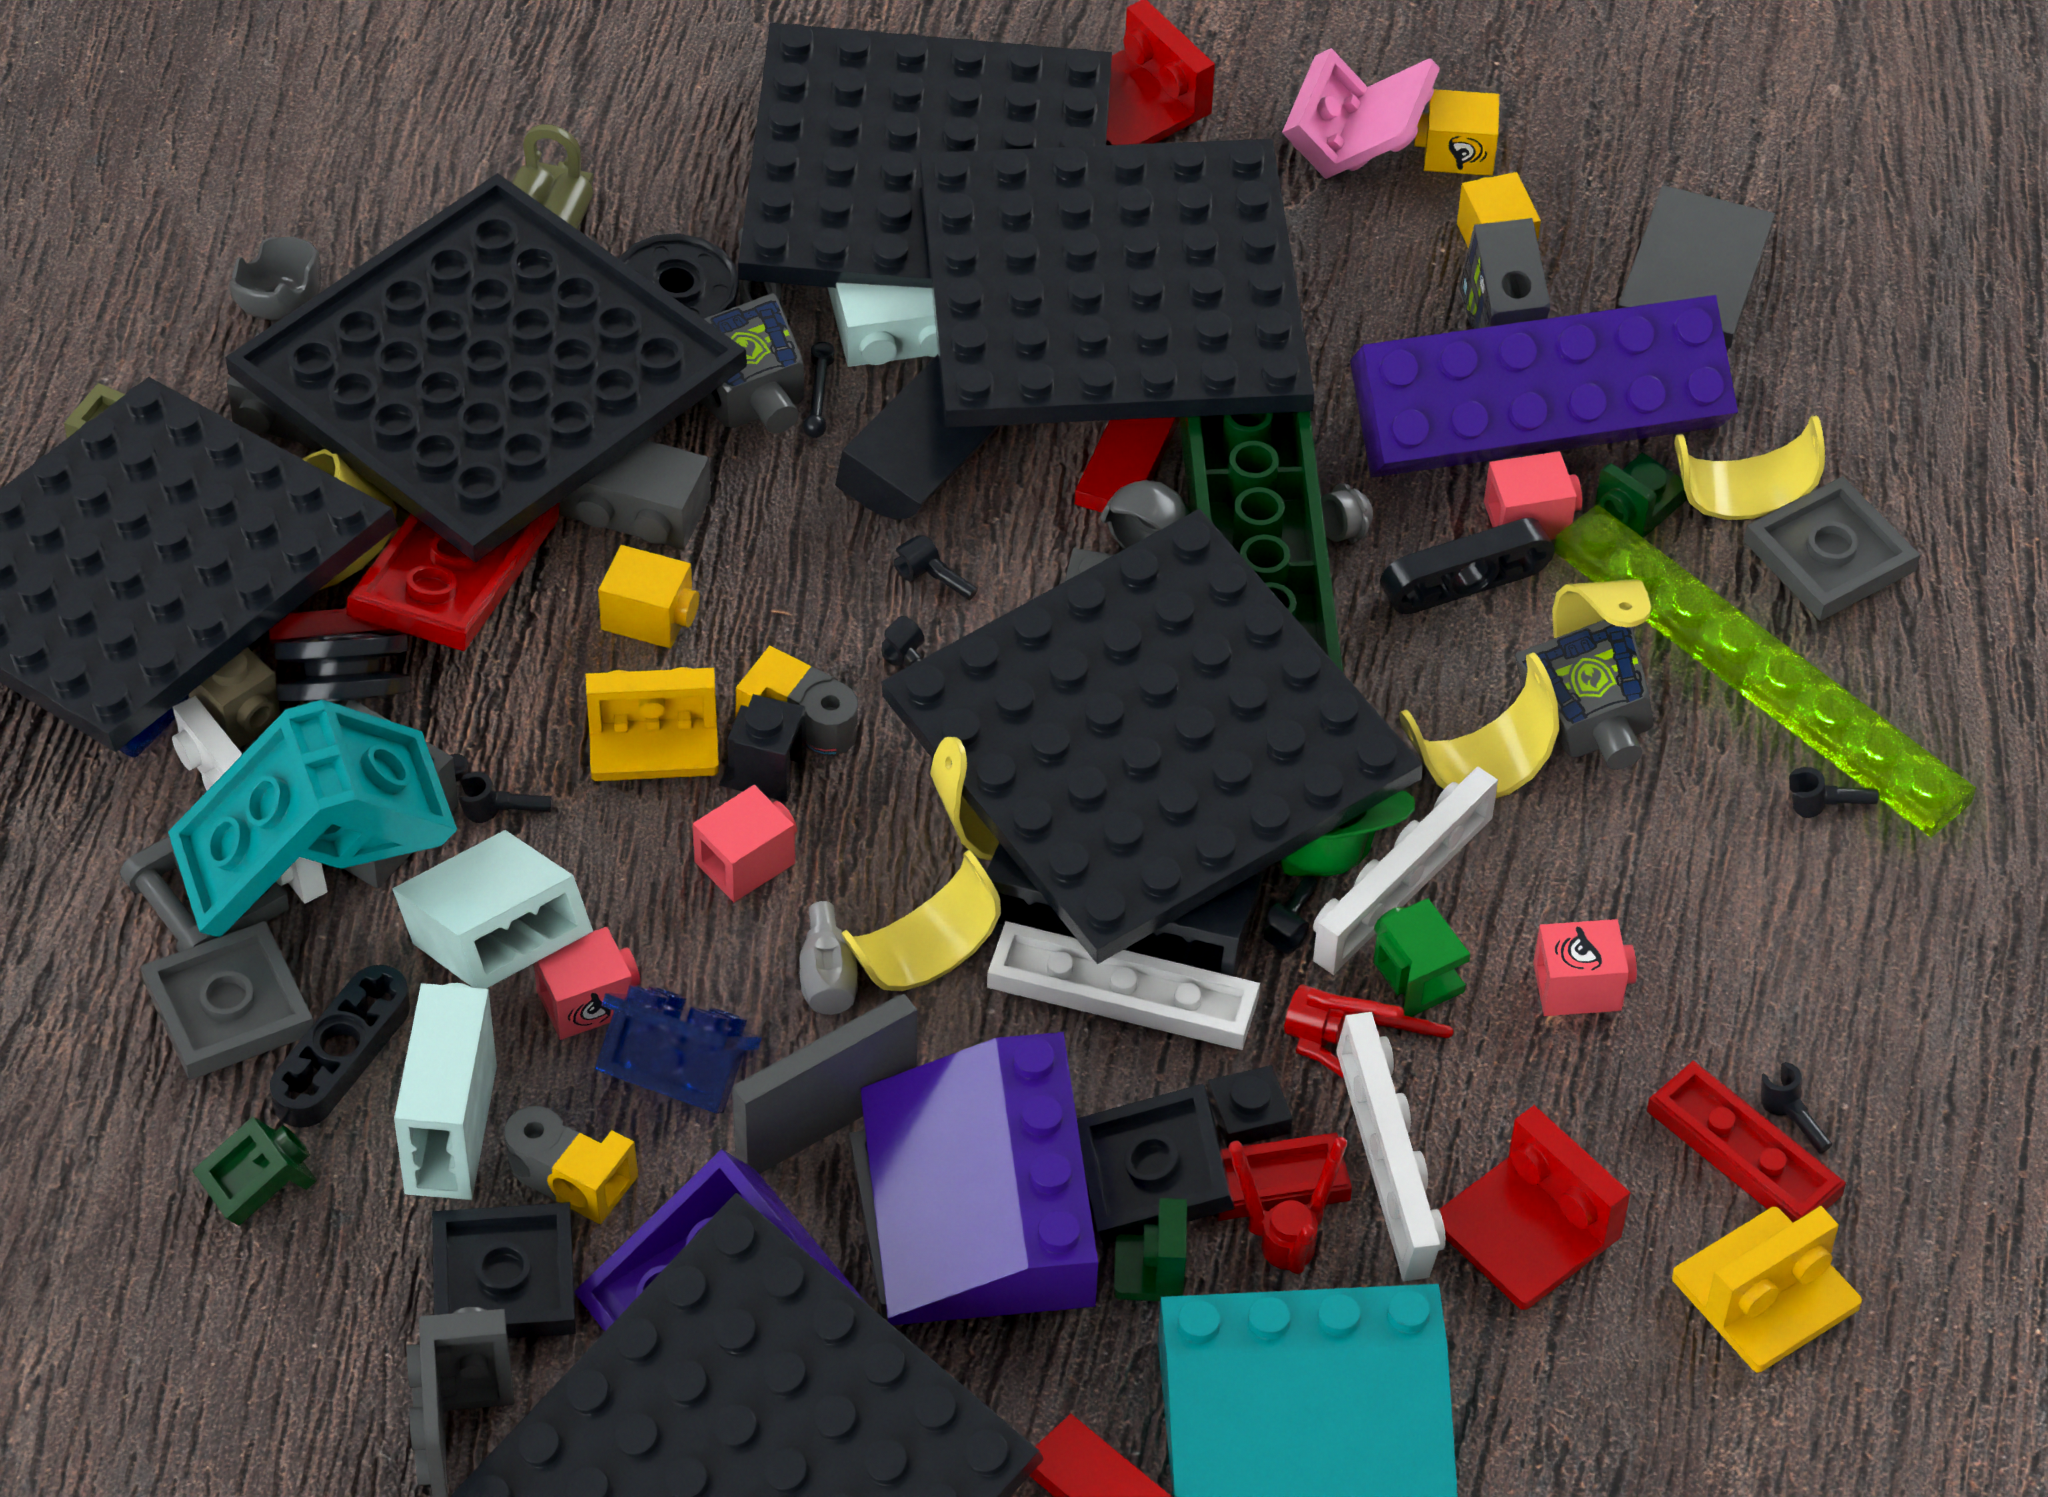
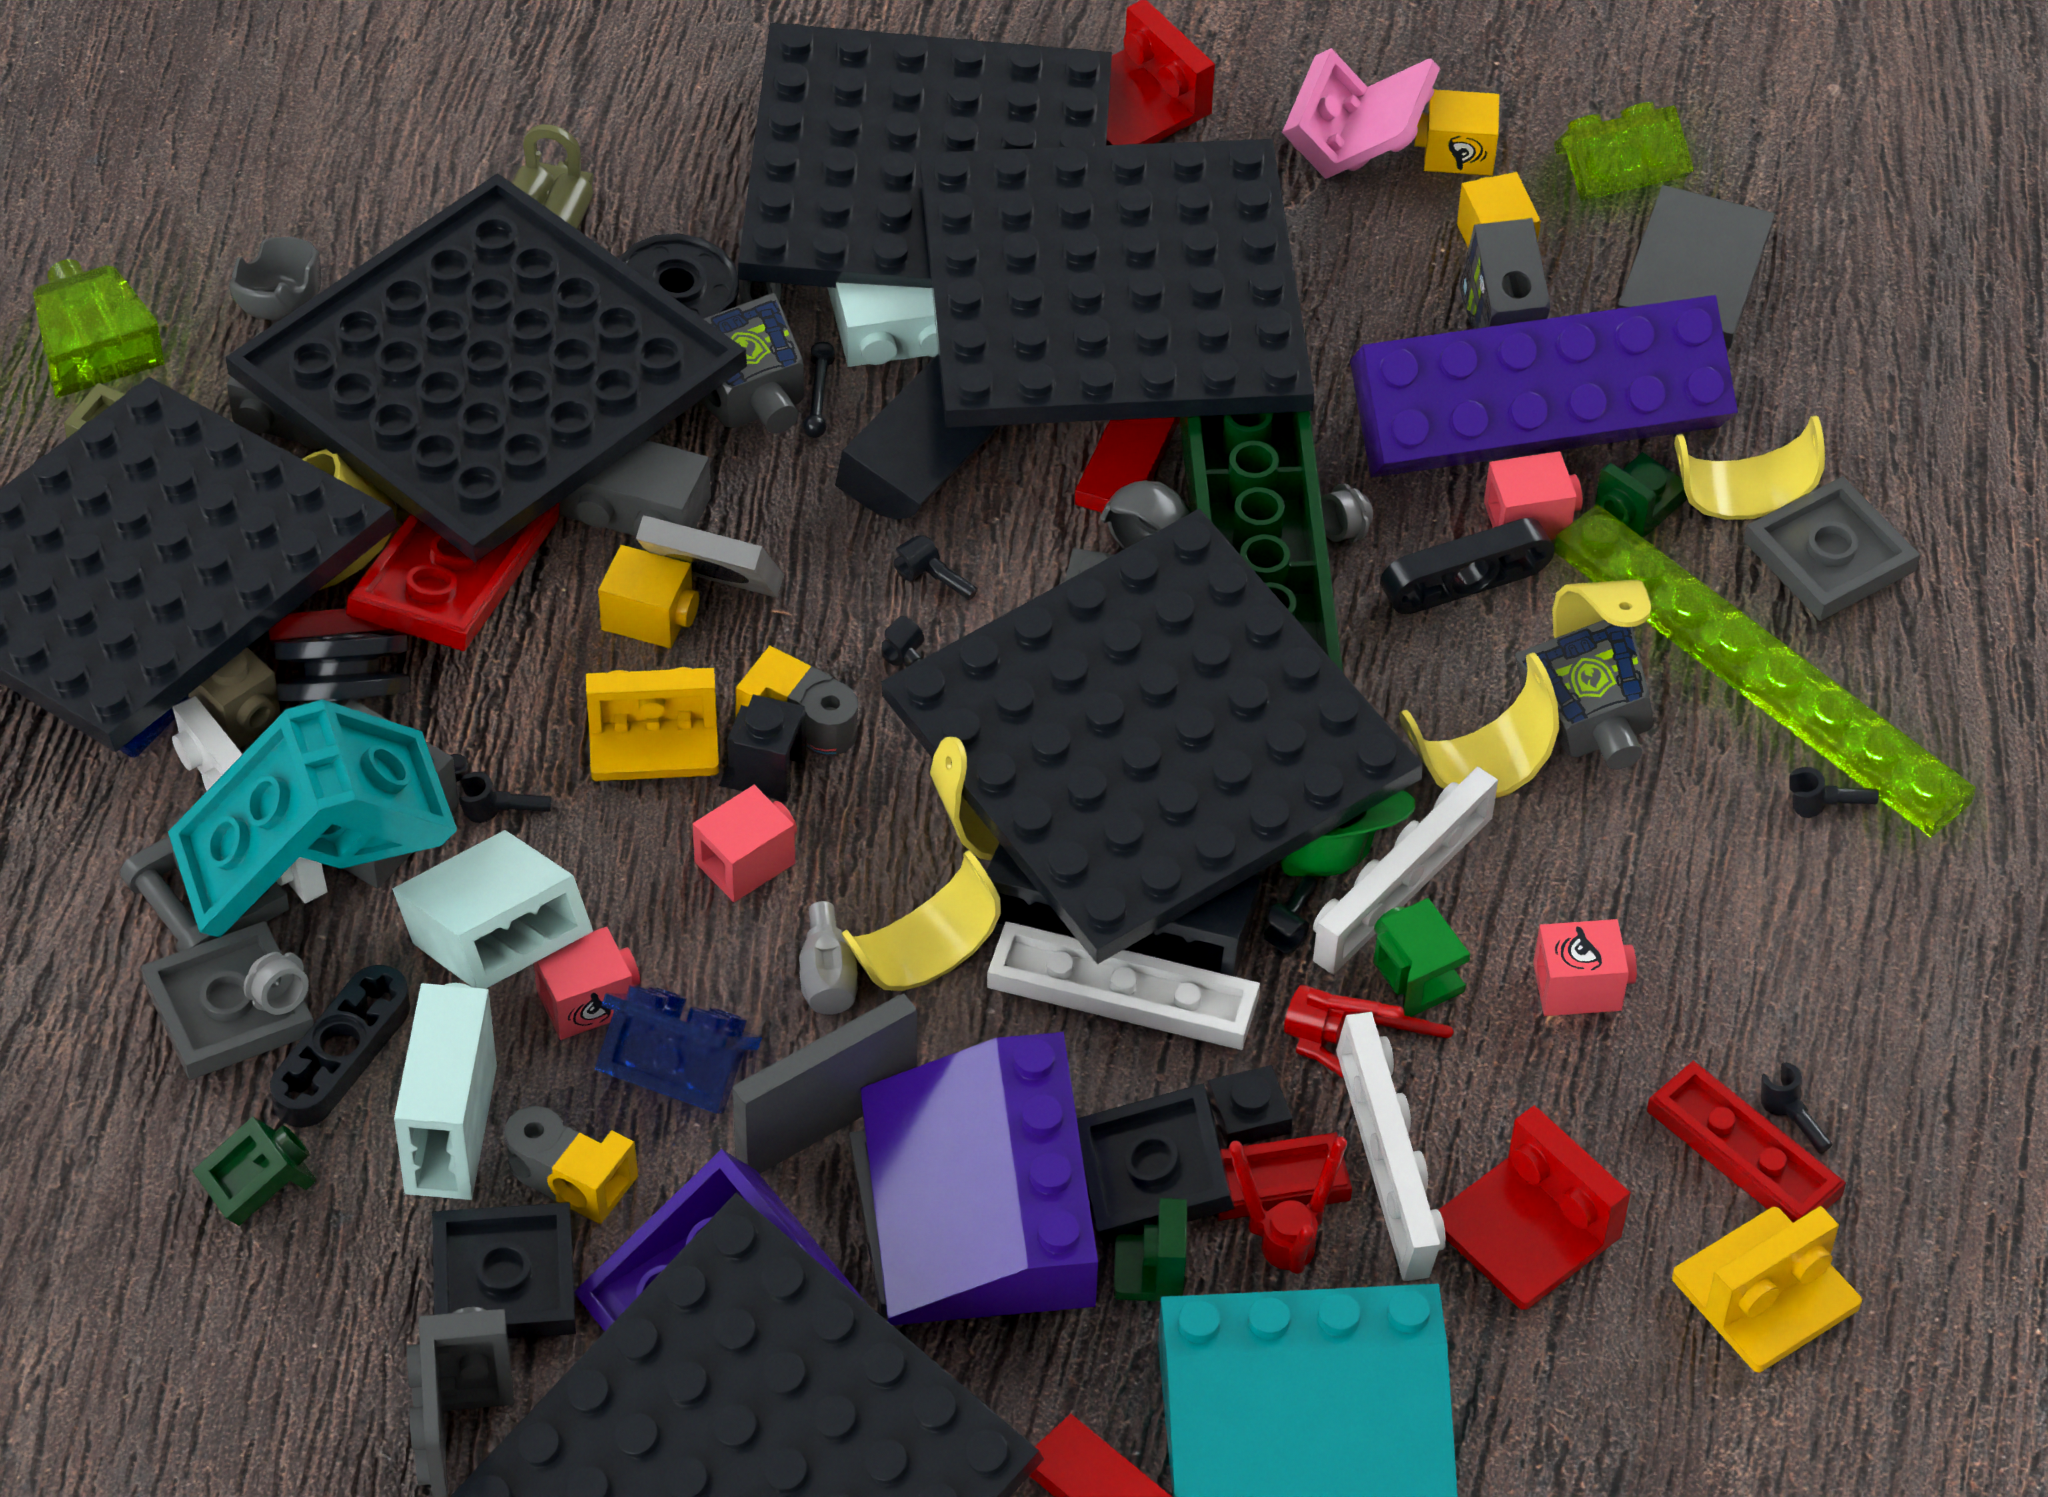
(93, 327): none -> clear neon green torso
(276, 983): none -> light grey plate
(713, 555): none -> light grey tile
(1626, 151): none -> clear neon green bracket

